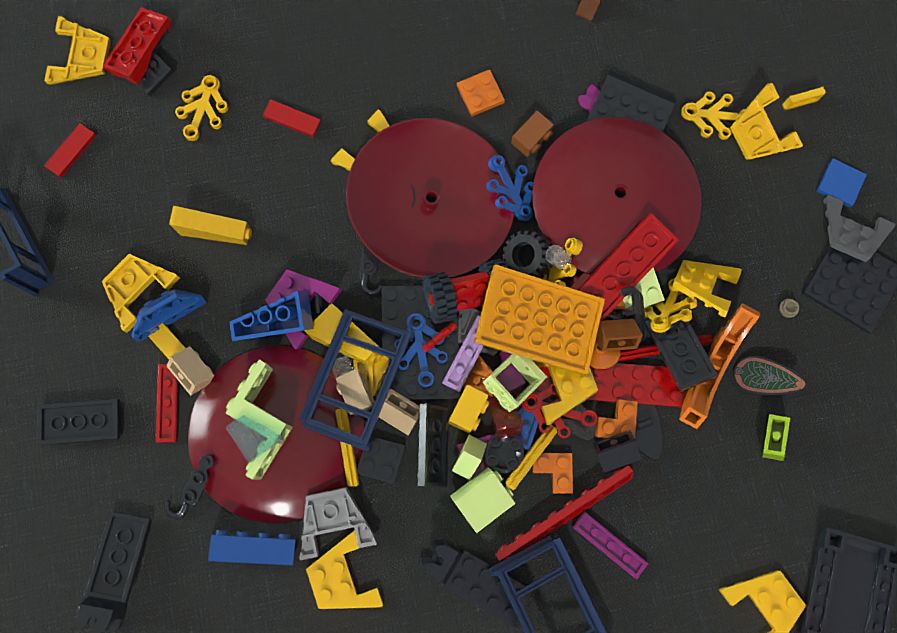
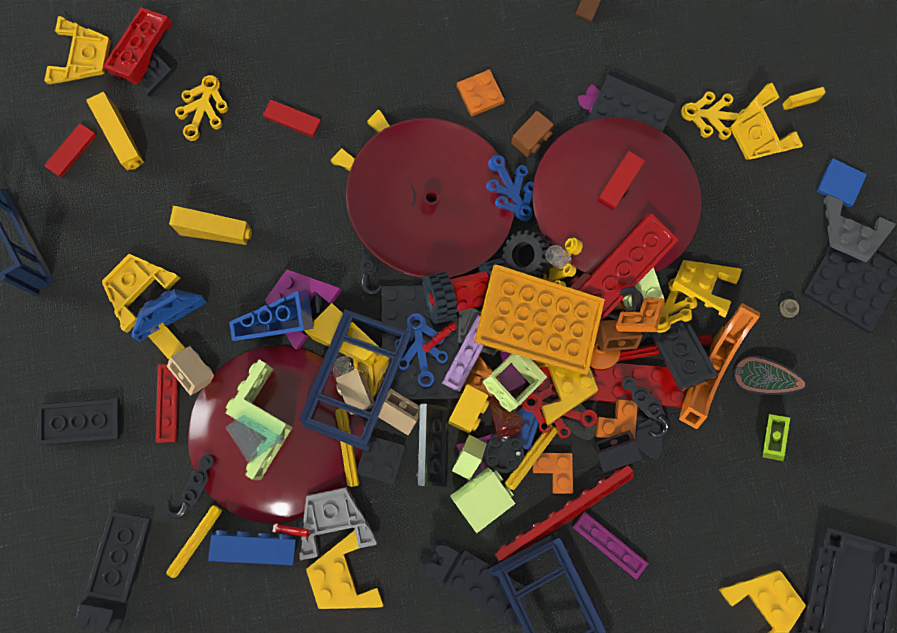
(115, 130): none -> yellow slope
(194, 541): none -> yellow axle
(291, 530): none -> red wheel
(621, 179): none -> red tile
(644, 321): none -> orange plate
(647, 404): none -> black piece

